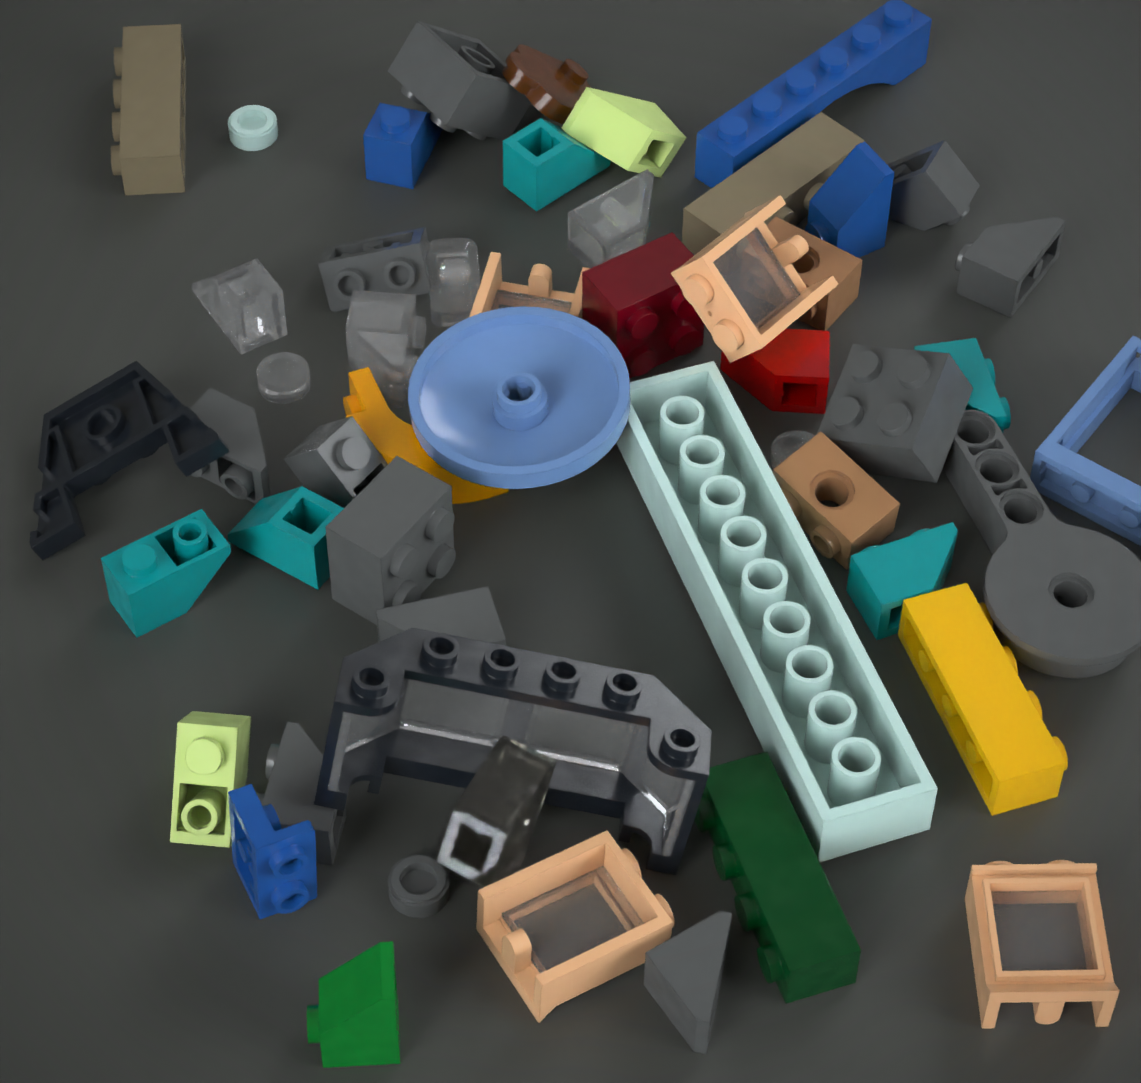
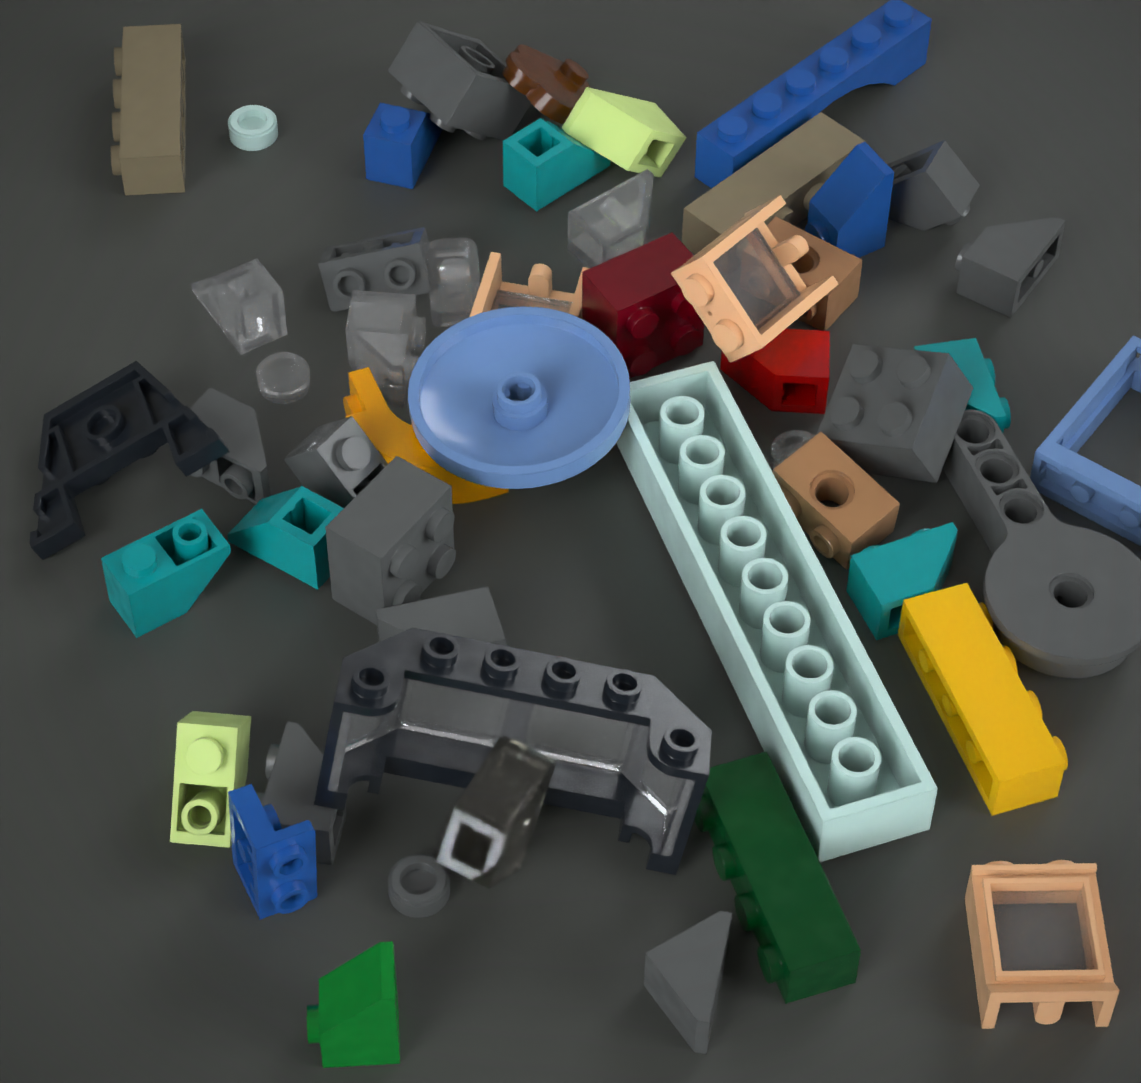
(572, 922): light nougat window -> none

